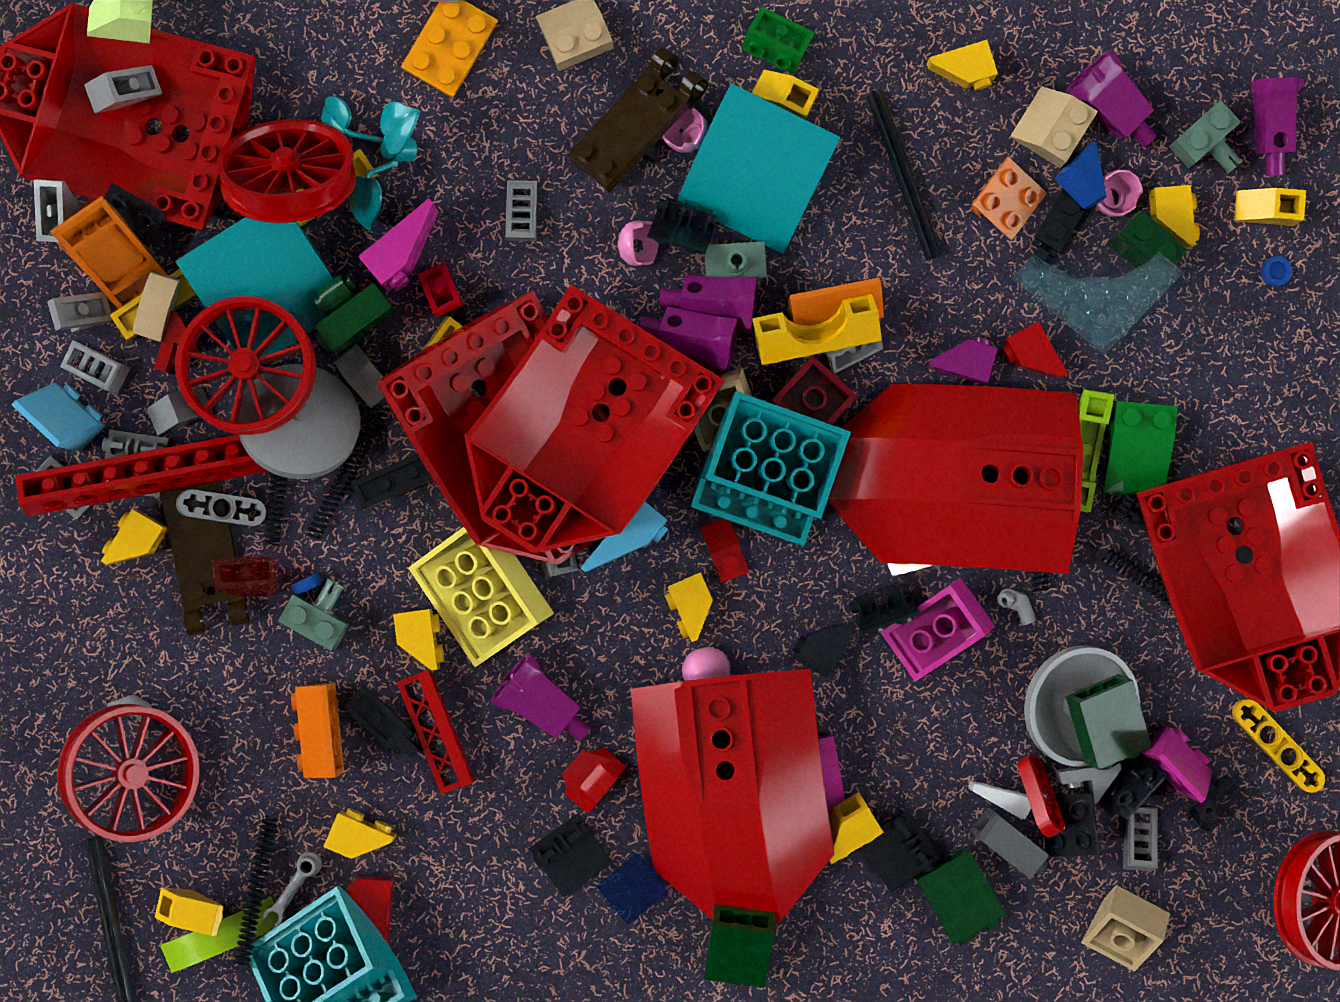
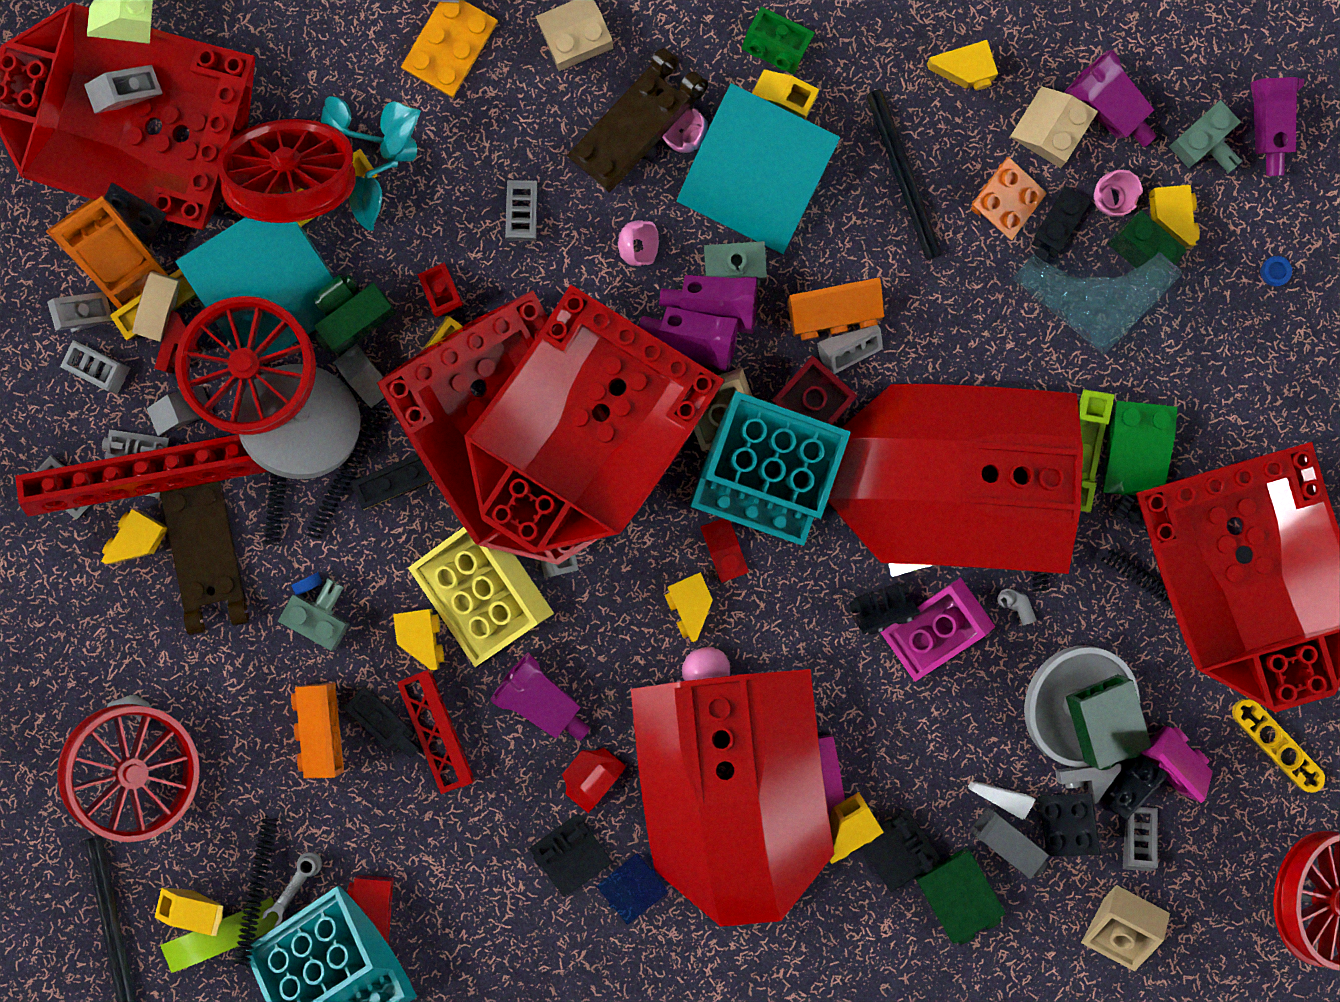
(52, 207): light grey slope -> none
(61, 416): medium azure slope -> none
(242, 519): light grey beam -> none
(245, 576): clear red slope -> none
(355, 836): yellow slope -> none
(397, 252): dark pink slope -> none
(639, 532): medium azure slope -> none
(680, 230): black hinge -> none
(739, 946): dark green brick -> none
(823, 647): black slope -> none
(850, 326): yellow arch -> none
(968, 360): magenta slope -> none
(1033, 352): red slope -> none
(1041, 795): red beam -> none
(1084, 177): blue slope -> none
(1206, 812): black hinge -> none
(1270, 206): yellow slope -> none

